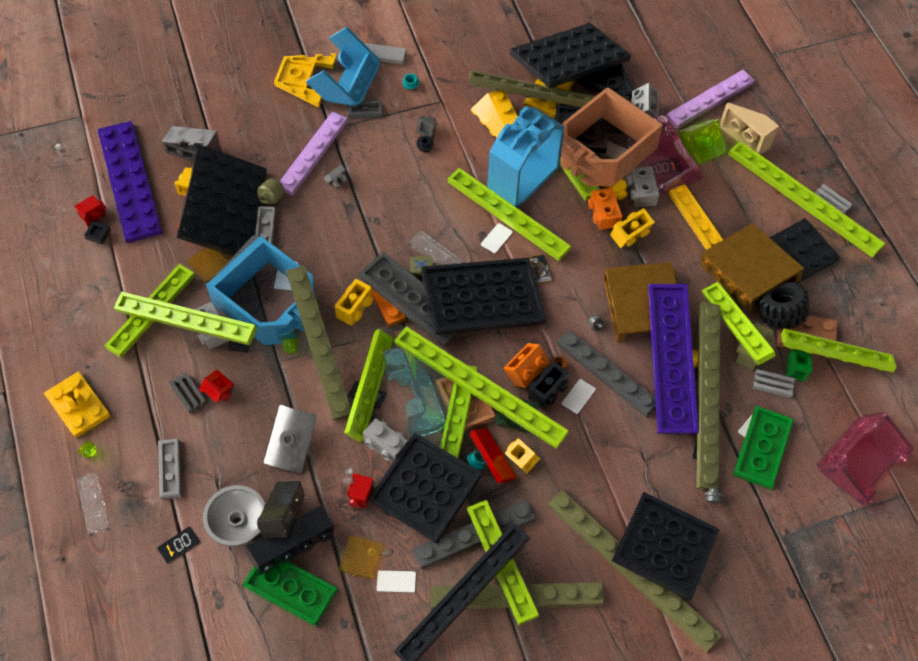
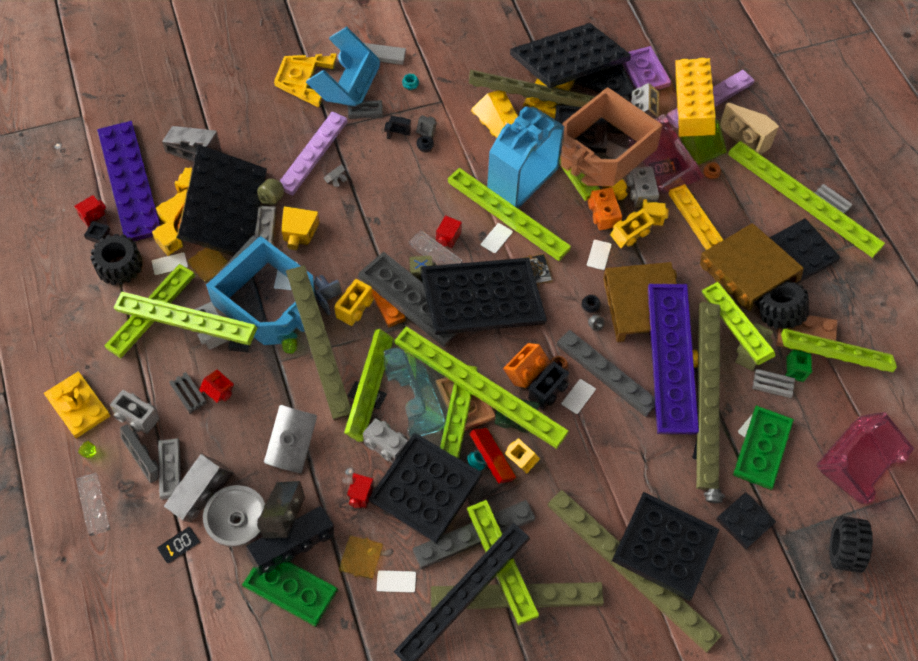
(115, 247): none -> black tyre
(134, 411): none -> light grey brick
(139, 452): none -> dark grey plate
(168, 263): none -> white sticker
(170, 214): none -> yellow arch
(197, 487): none -> wedge
(298, 226): none -> yellow torso
(326, 291): none -> sand blue bracket
(398, 125): none -> black bracket
(448, 231): none -> red brick
(591, 299): none -> black plate
(599, 254): none -> white sticker
(646, 68): none -> medium lavender plate
(657, 211): none -> yellow brick
(695, 97): none -> yellow brick
(715, 168): none -> dark orange plate
(746, 520): none -> black plate
(851, 544): none -> black tyre

